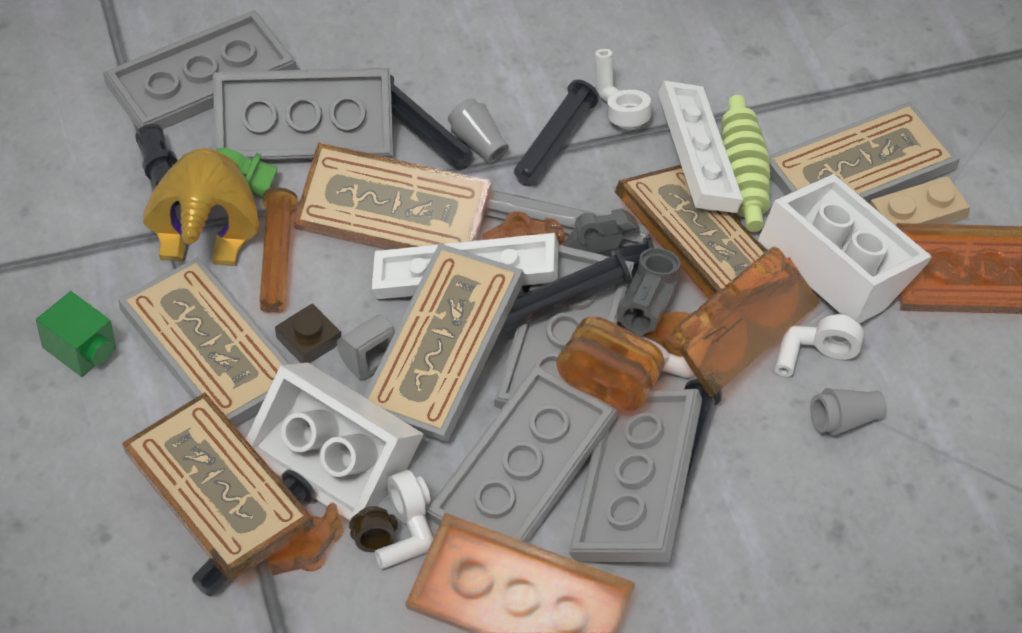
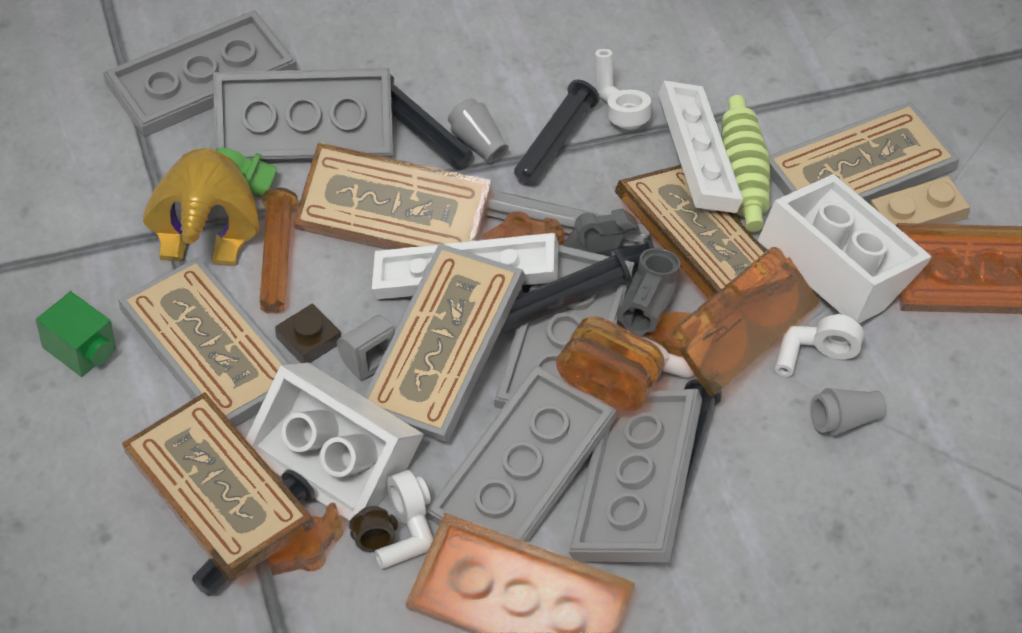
(156, 154): black pin -> none

